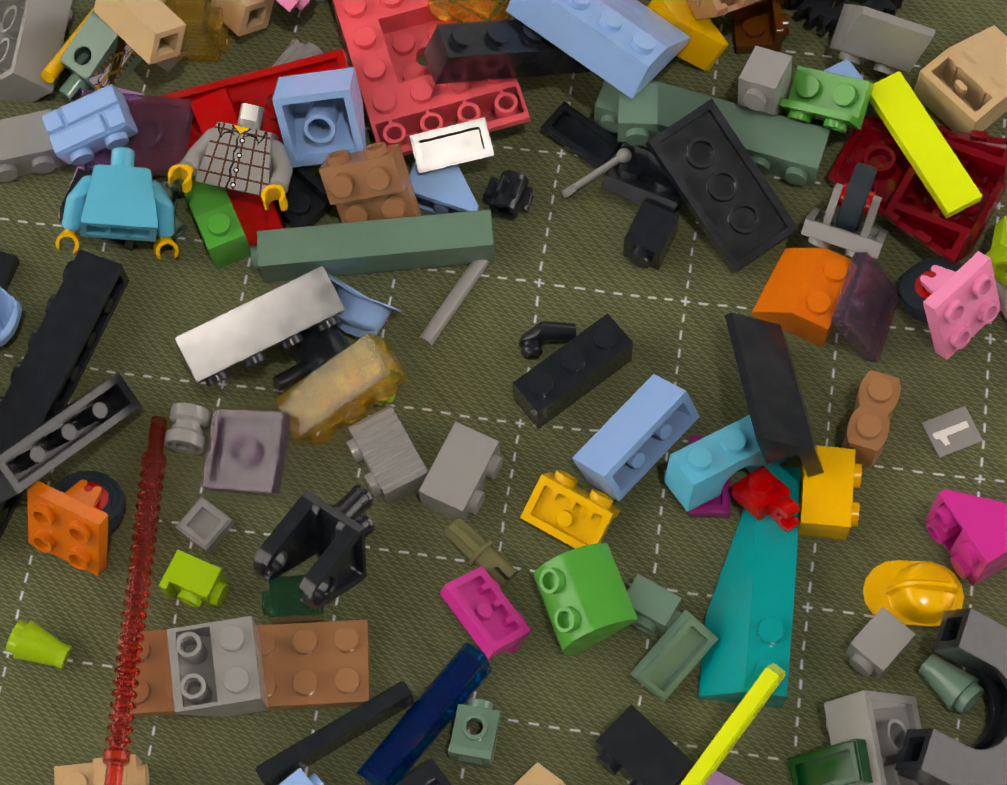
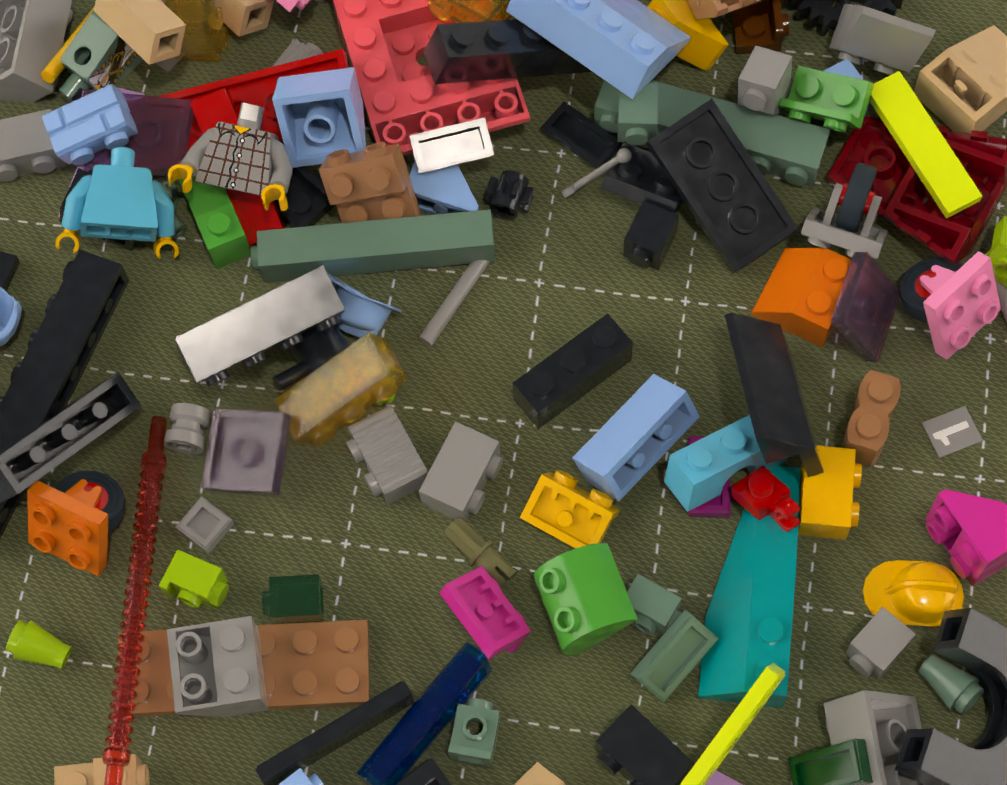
(324, 530): black piece -> none
(543, 333): black arm -> none

